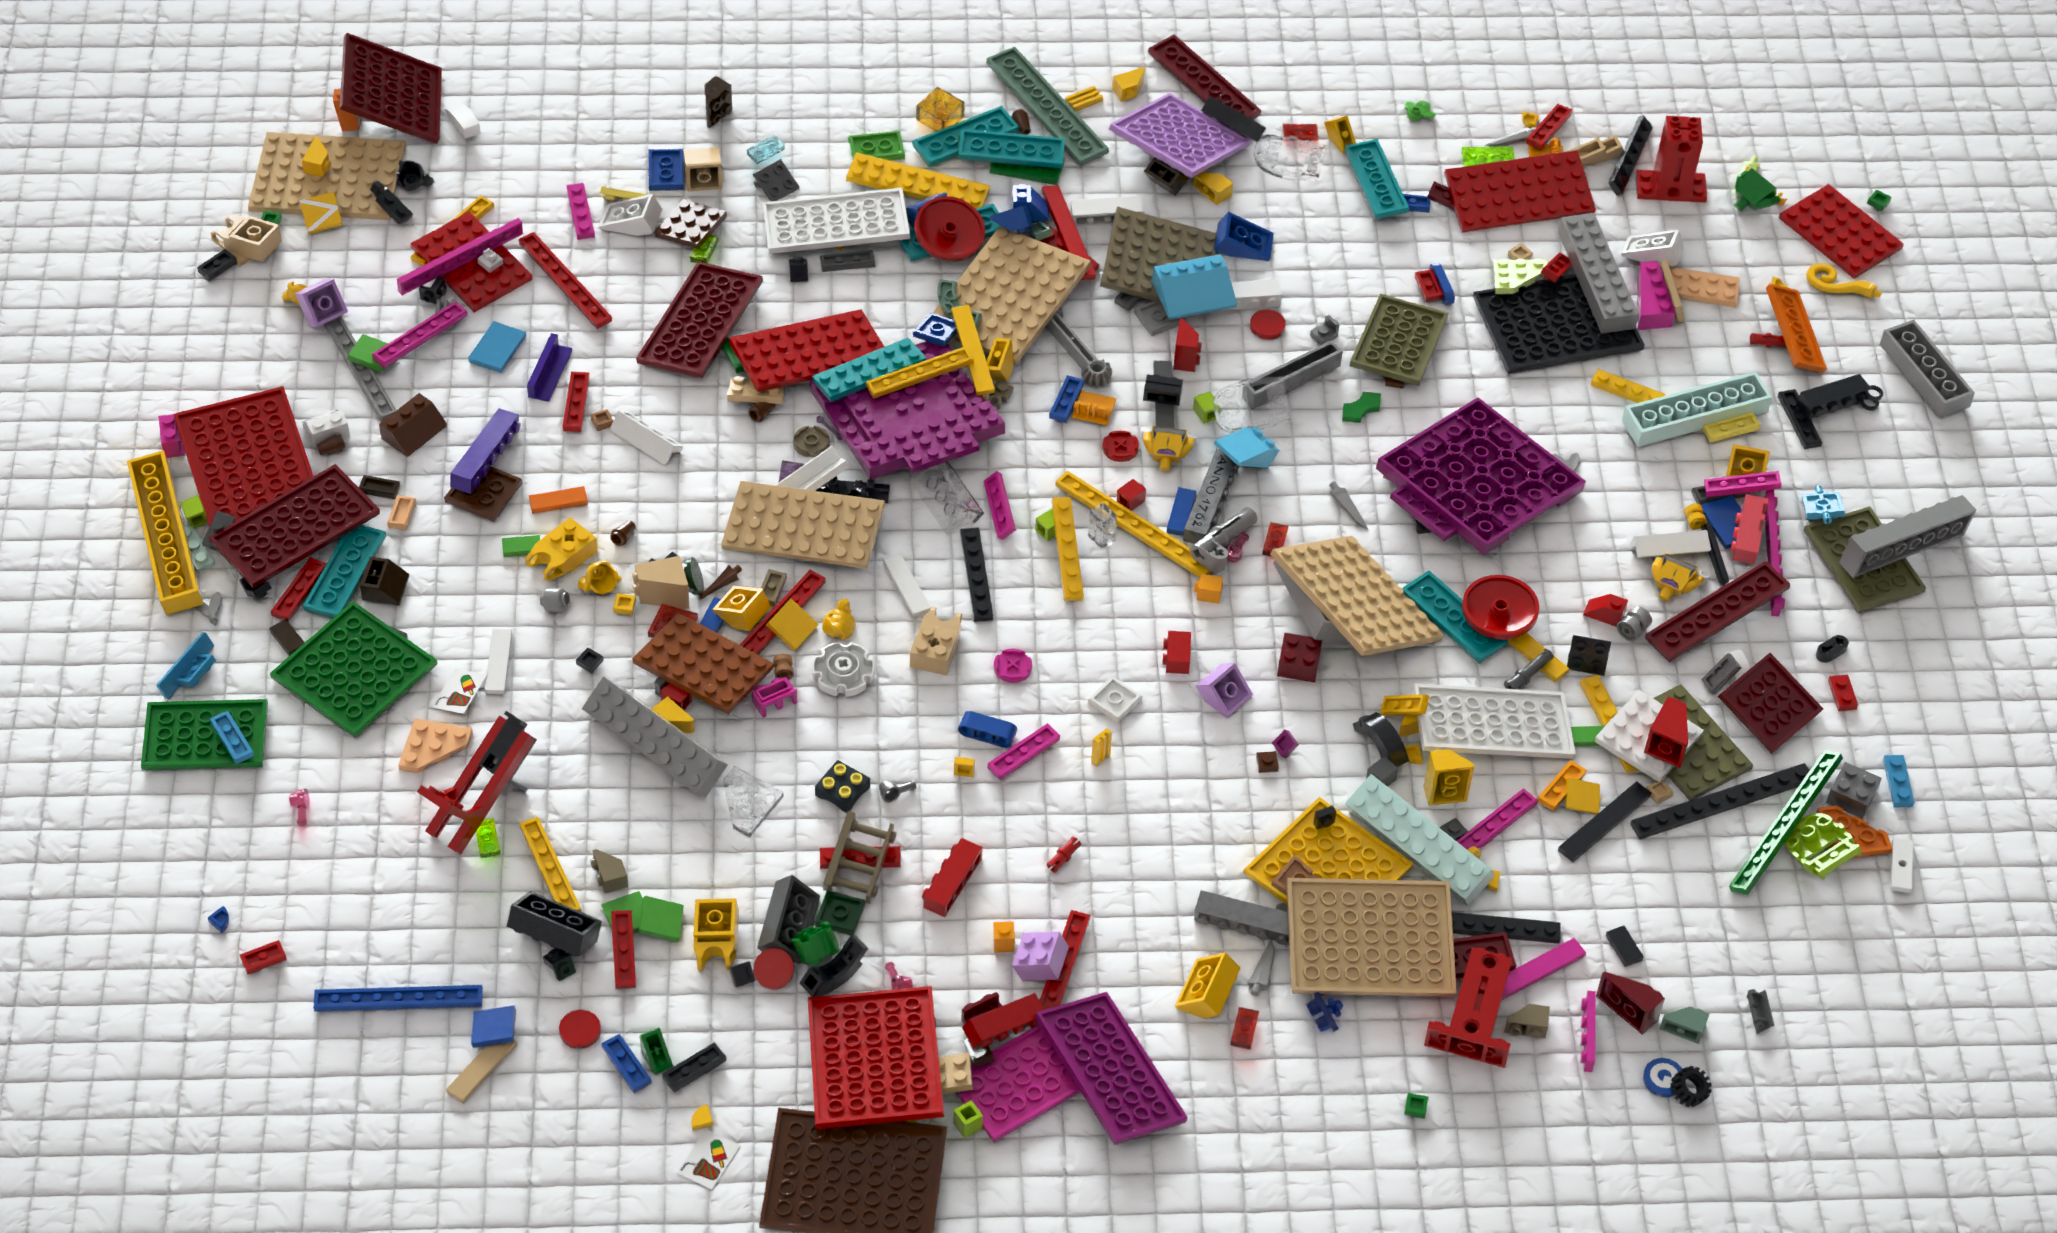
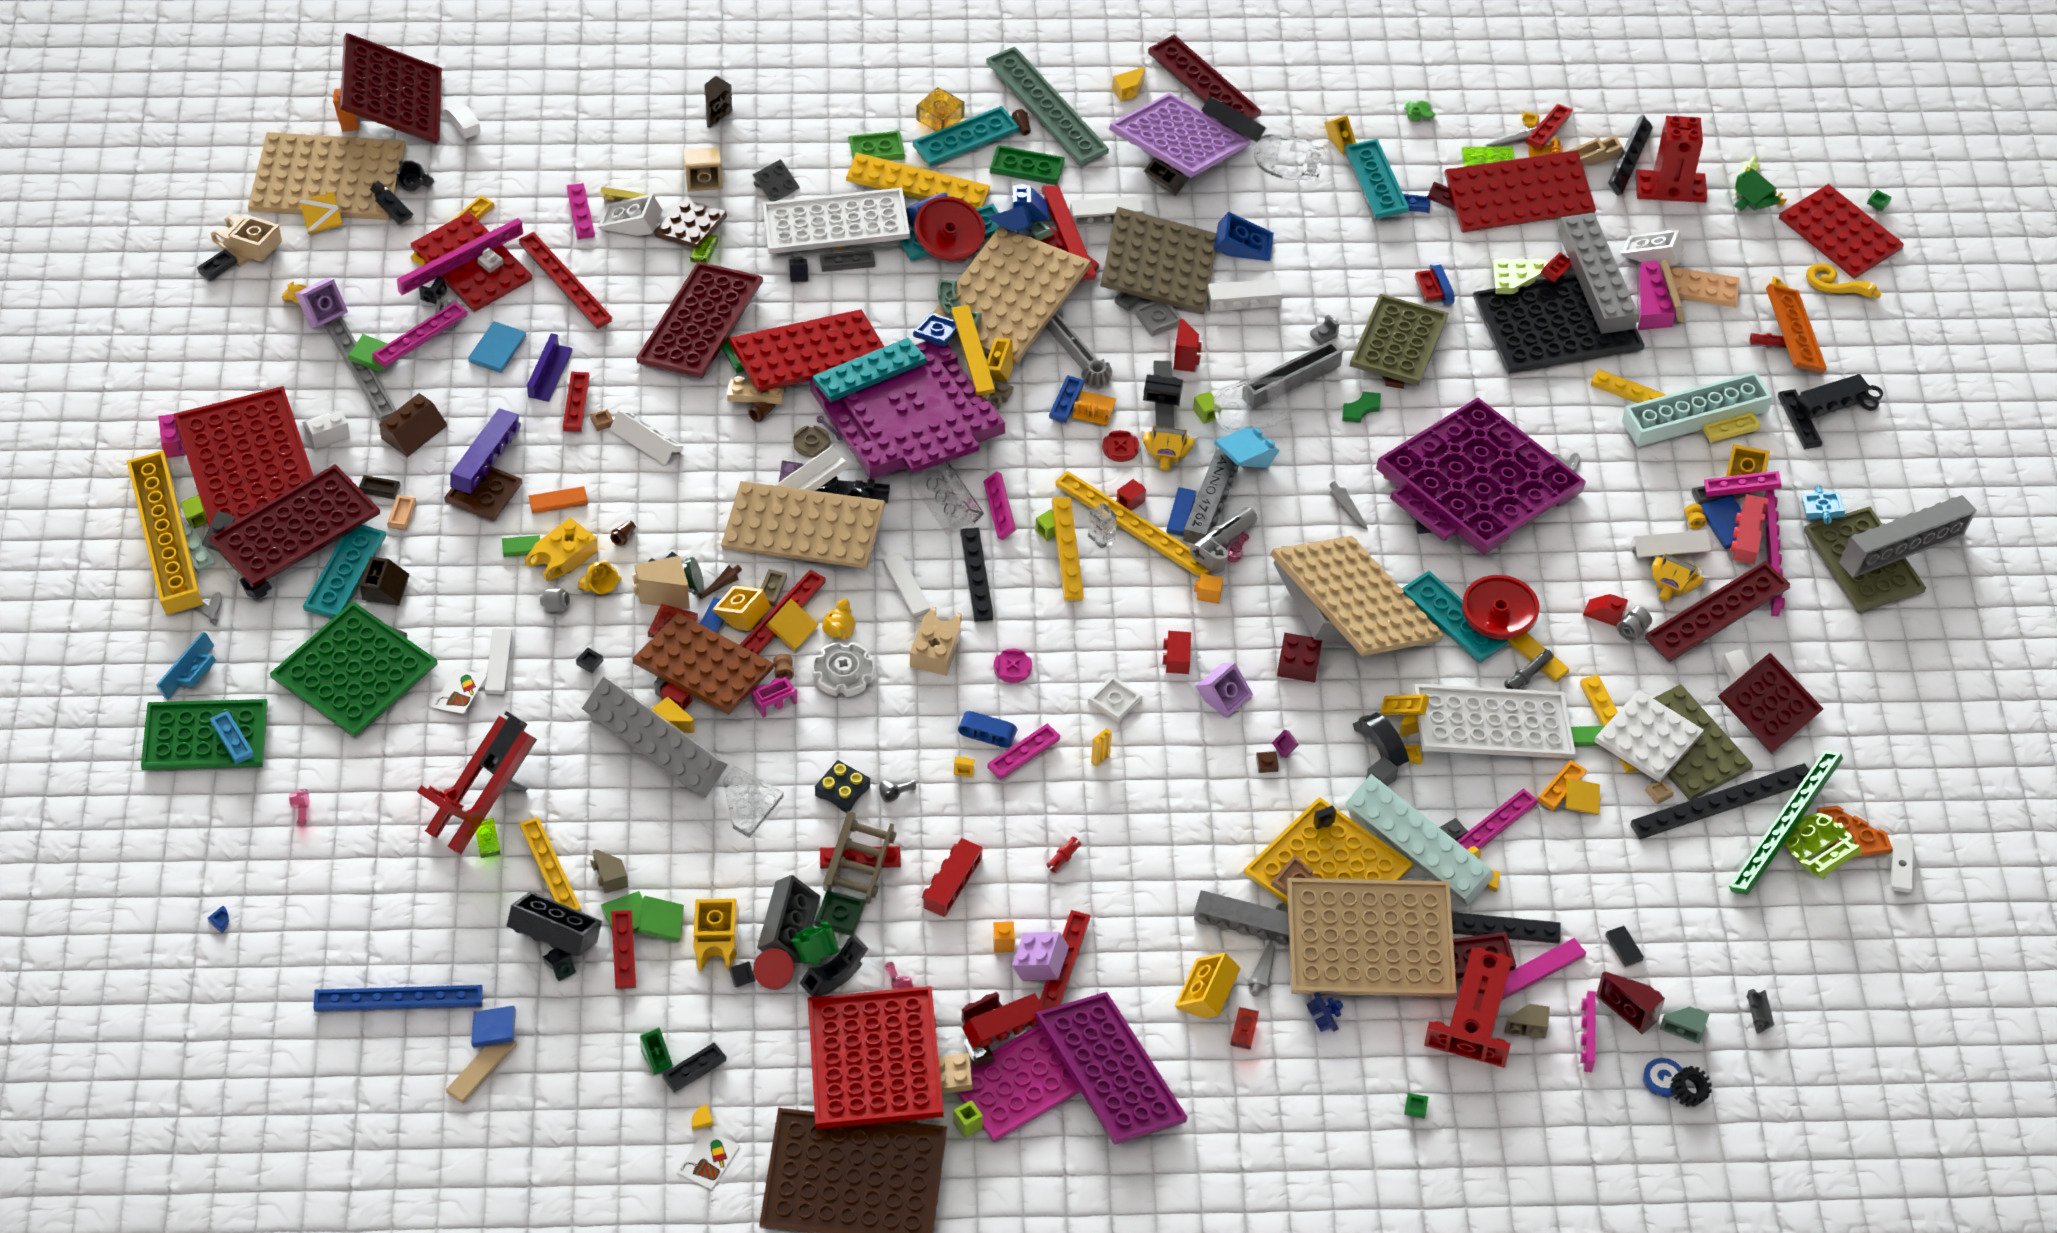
(263, 957): red plate -> none
(272, 217): green plate -> none
(286, 636): dark brown tile -> none
(298, 589): red plate -> none
(316, 159): yellow slope -> none
(331, 445): reddish brown cone -> none
(432, 743): light nougat plate -> none
(579, 1029): red tile -> none
(624, 604): yellow plate -> none
(626, 1063): blue plate -> none
(665, 169): blue tile -> none
(765, 149): clear light blue plate -> none
(919, 372): yellow tile -> none
(1011, 148): teal plate -> none
(1083, 97): yellow tile -> none
(1194, 286): medium azure slope -> none
(1213, 186): yellow slope -> none
(1267, 324): red tile -> none
(1275, 537): clear red plate -> none
(1302, 131): clear red plate -> none
(1447, 778): yellow slope -> none
(1520, 252): tan tile -> none
(1588, 655): black hinge -> none
(1604, 821): black tile -> none
(1669, 733): red slope -> none
(1715, 556): black axle -> none
(1721, 673): flat silver plate -> none
(1834, 651): black beam -> none
(1843, 692): red plate -> none
(1854, 790): flat silver brick -> none
(1898, 781): dark azure plate -> none
(1927, 368): light grey brick -> none

